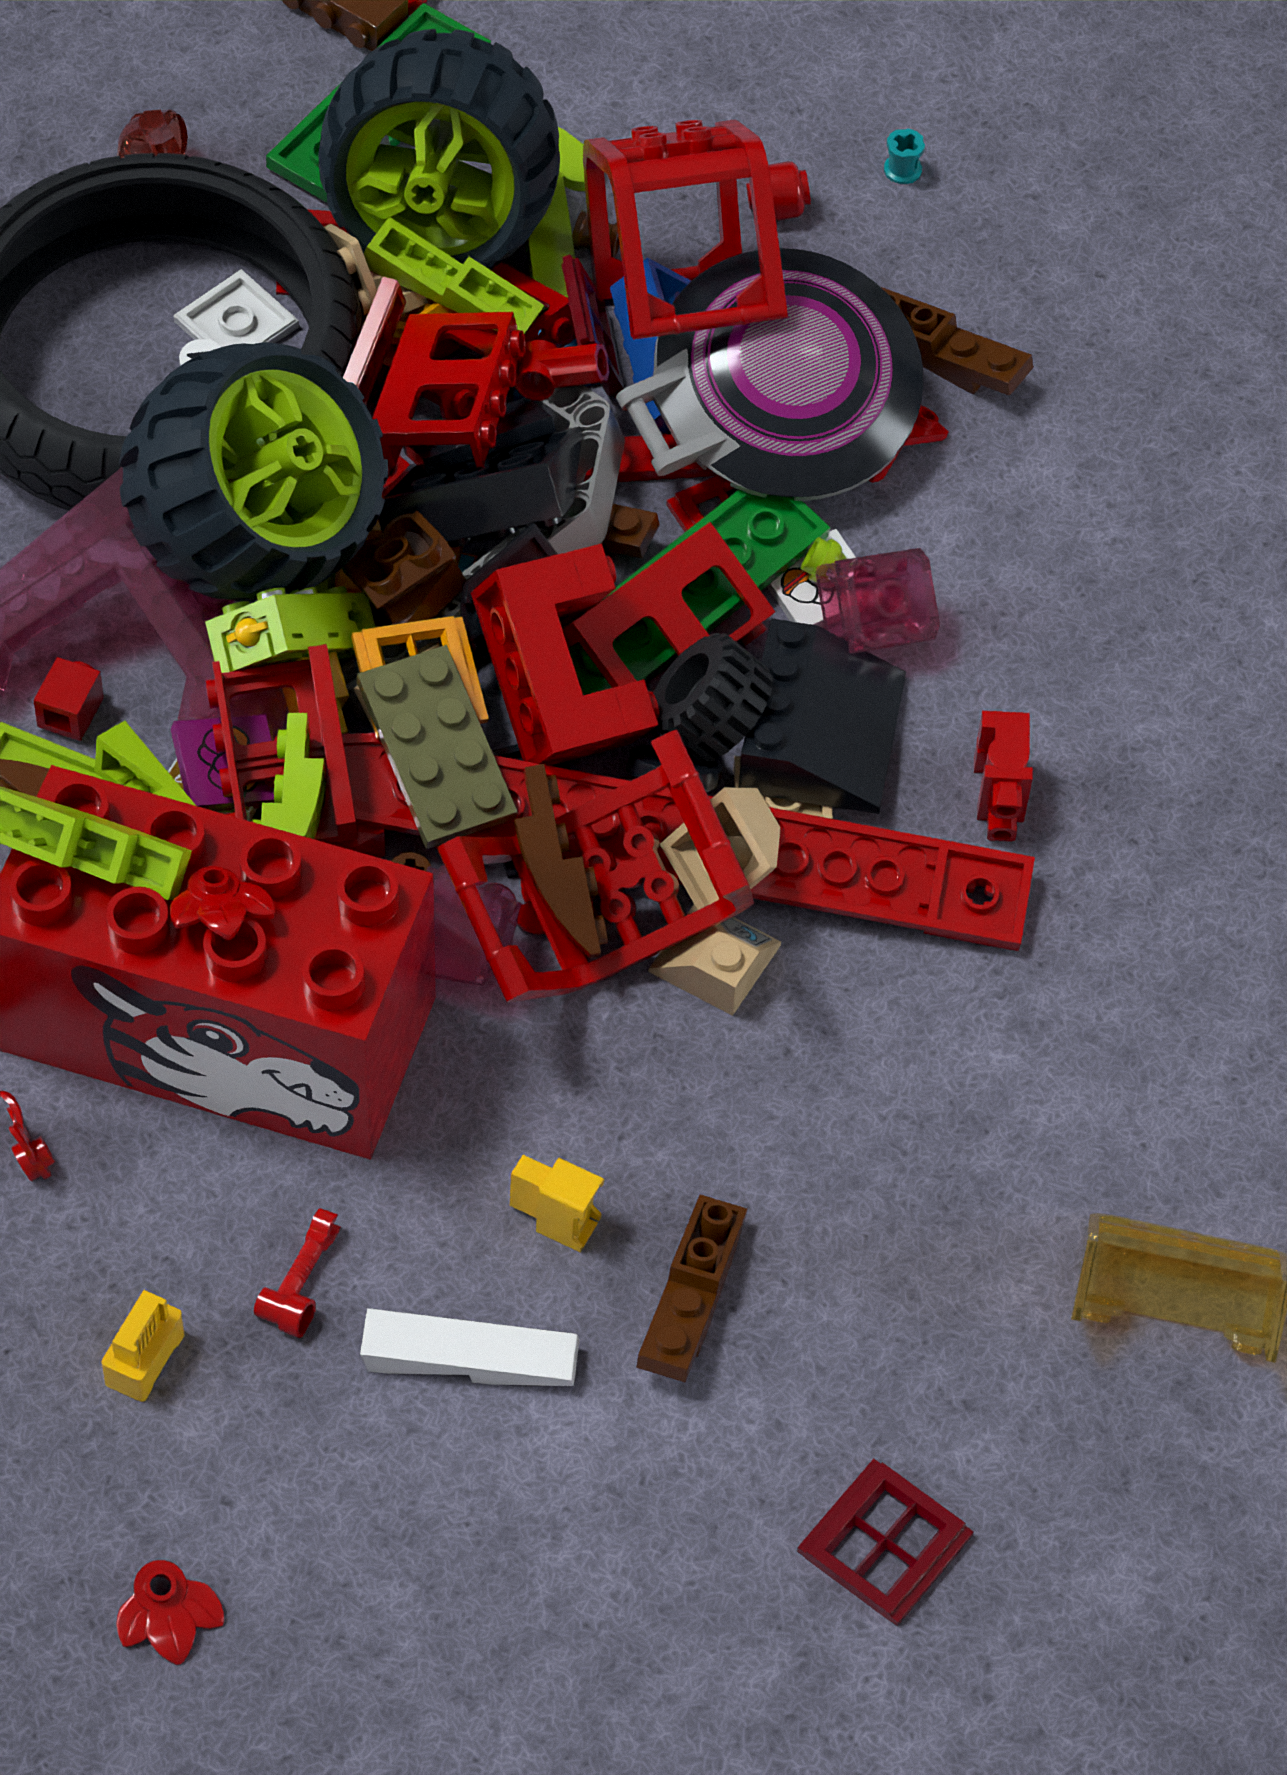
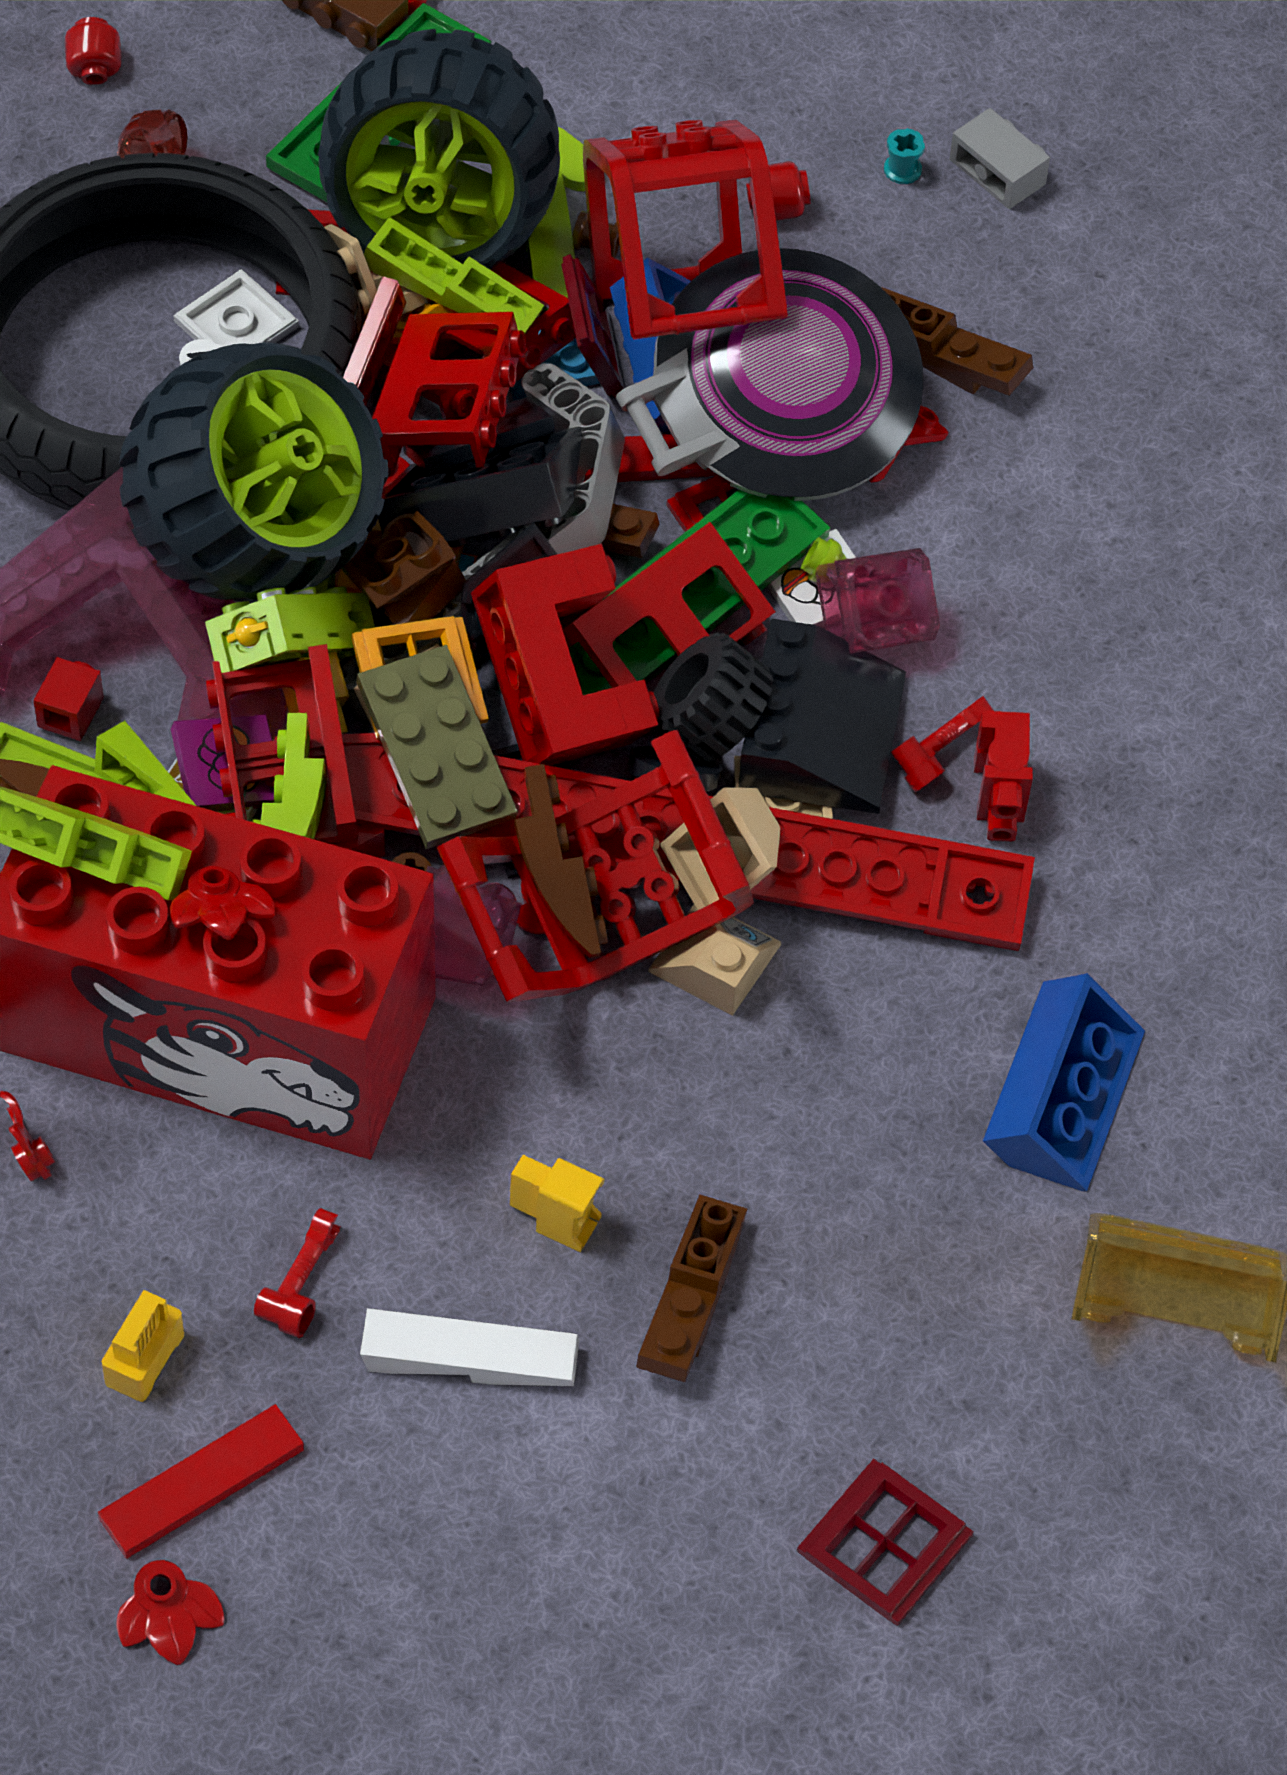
(93, 50): none -> red head
(200, 1481): none -> red tile
(552, 367): red piece -> none
(919, 758): none -> red brick
(999, 158): none -> light grey brick
(1065, 1082): none -> blue slope

